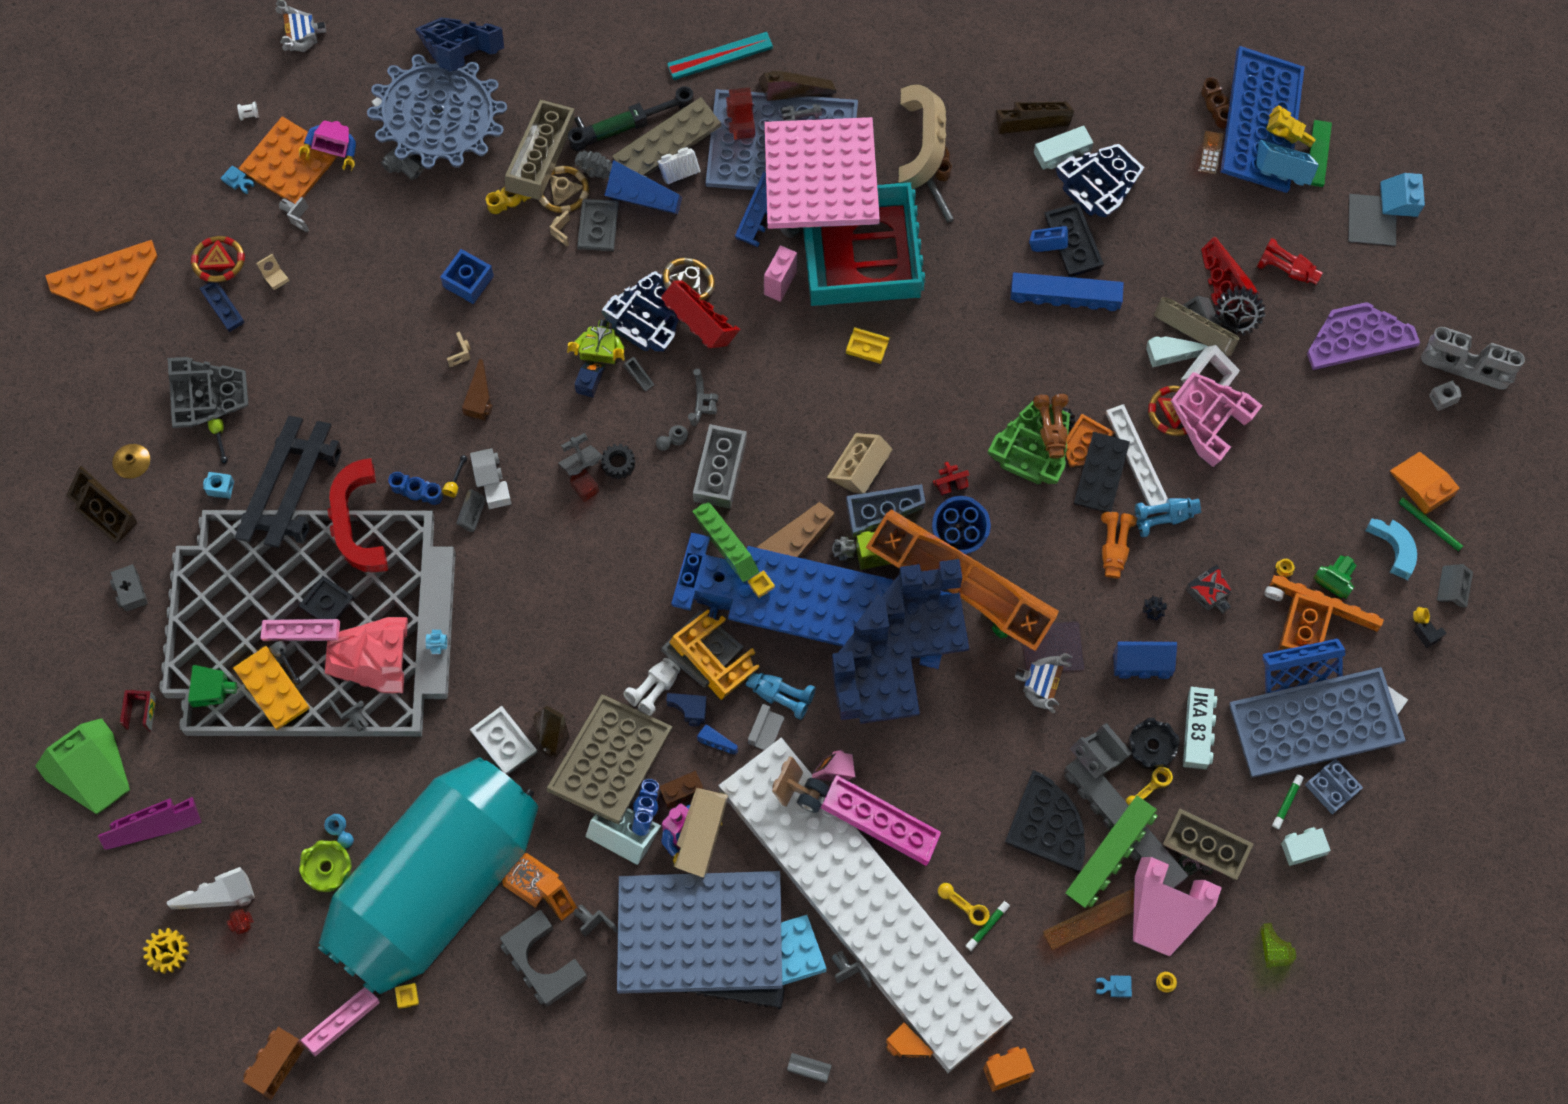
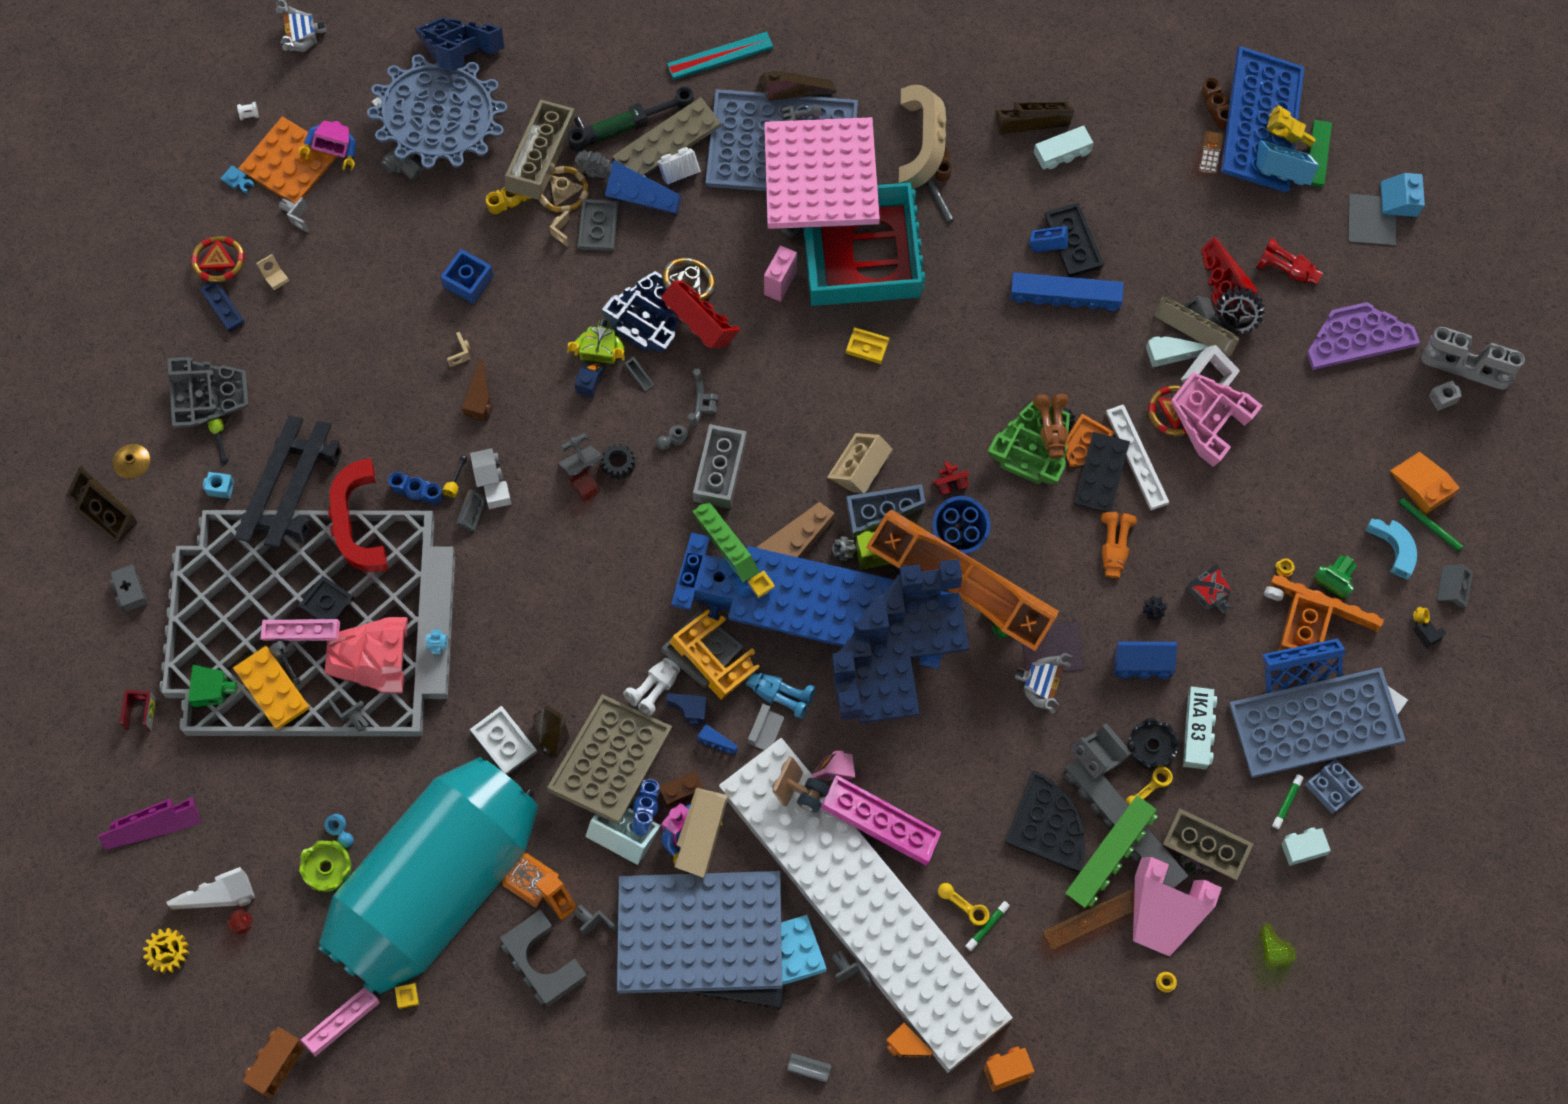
(86, 766): bright green wedge -> none
(106, 279): orange plate -> none
(741, 112): clear red brick -> none
(754, 214): blue hinge -> none
(1100, 179): dark blue wedge -> none
(1118, 986): dark azure plate -> none
(1176, 508): dark azure piece -> none

